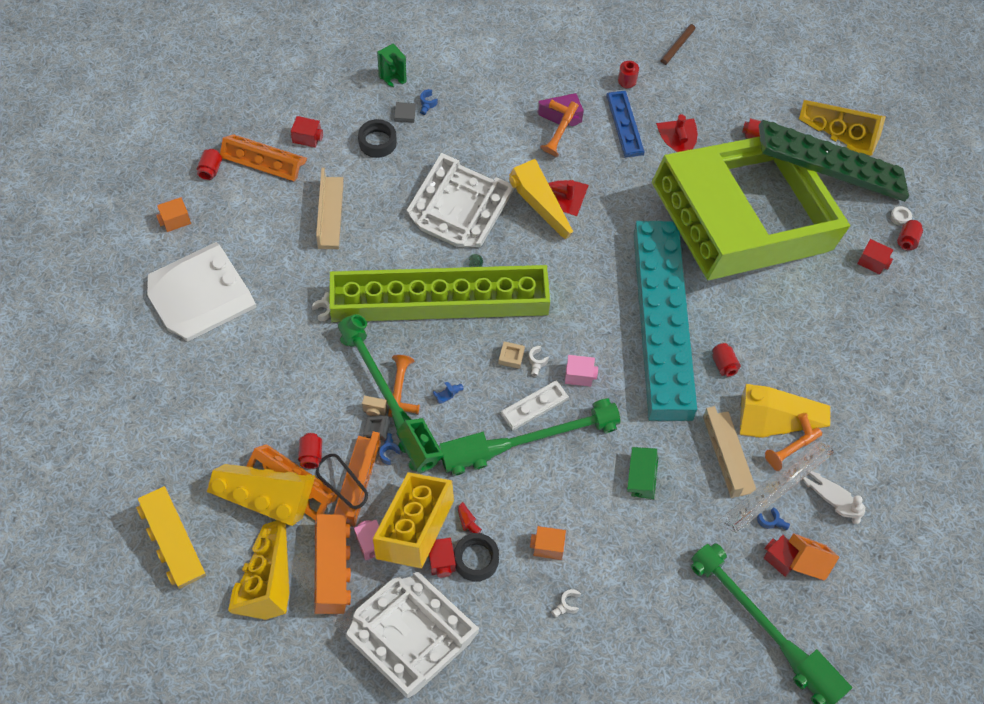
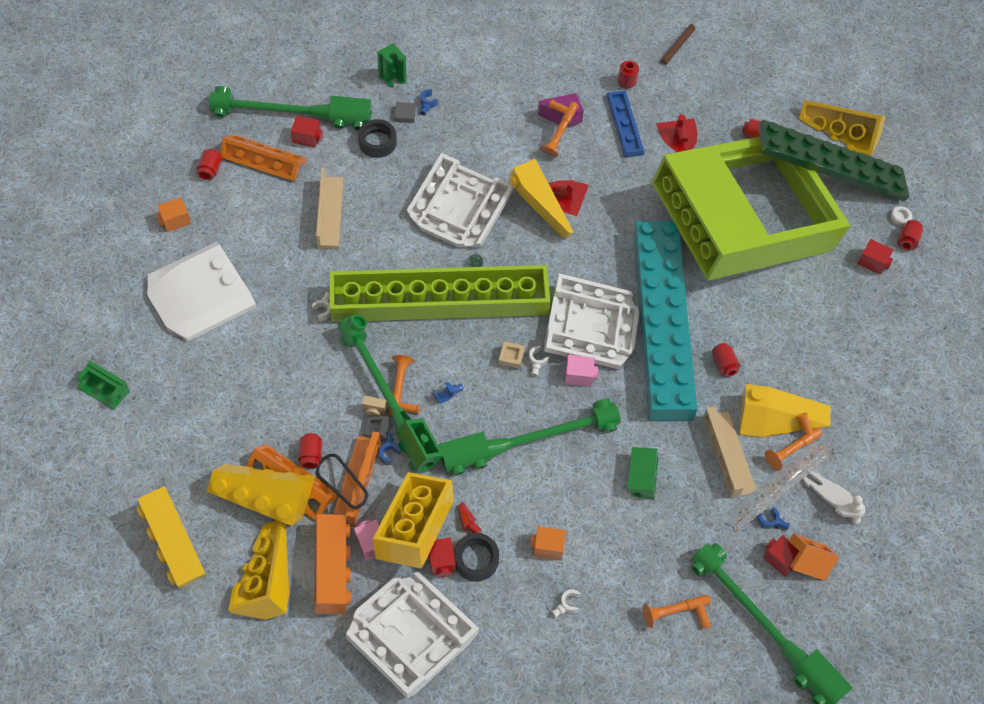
(102, 385): none -> green hinge
(339, 111): none -> green bar
(534, 405): white tile -> none
(591, 321): none -> white wedge
(697, 603): none -> orange piece

